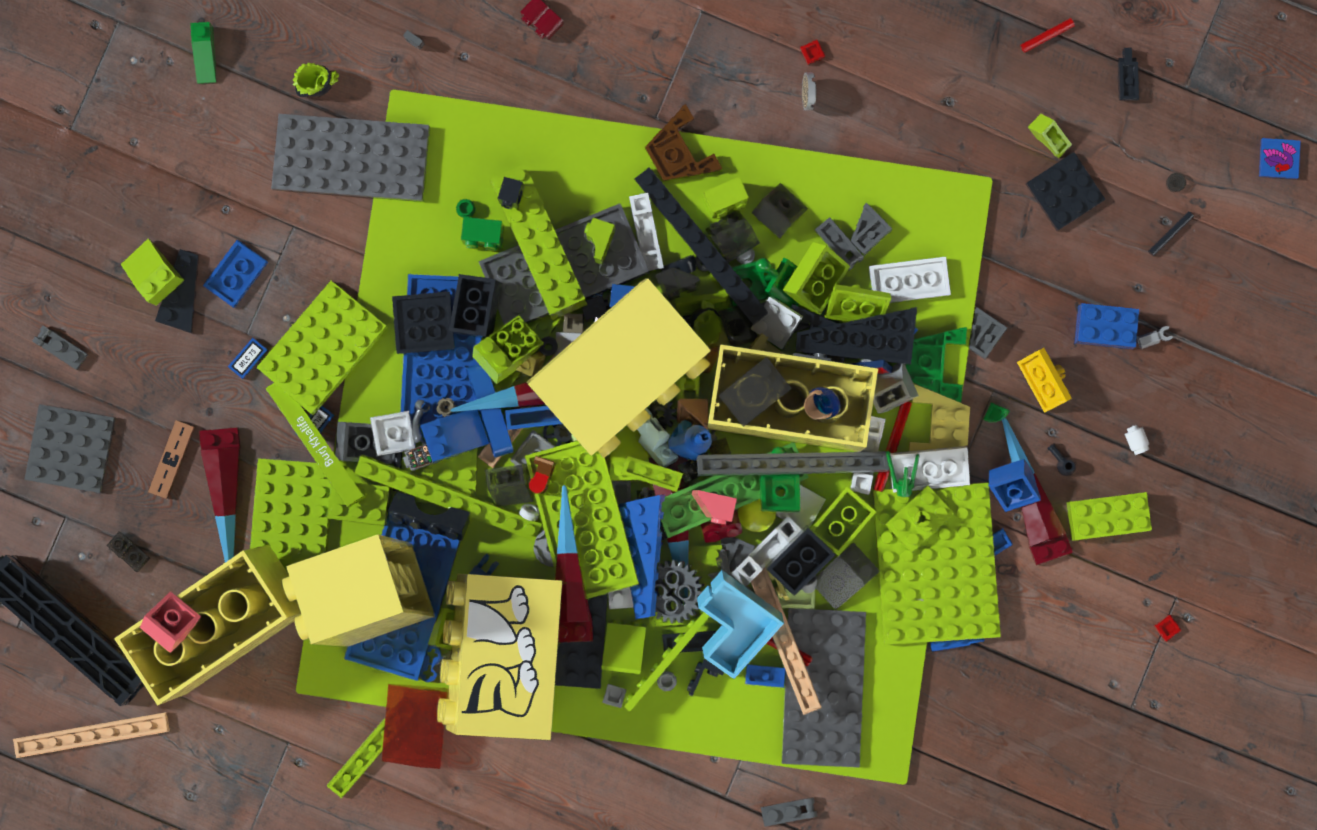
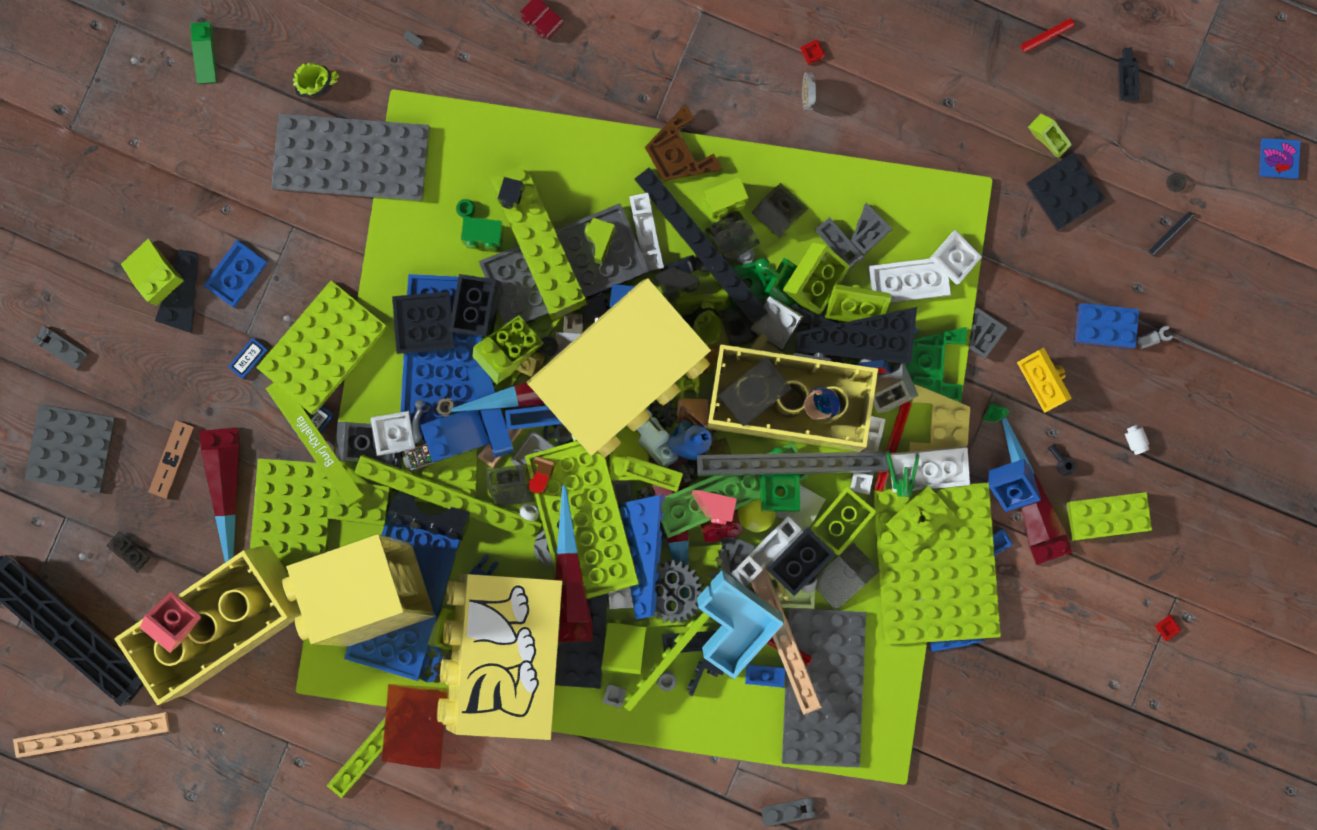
(956, 257): none -> white tile

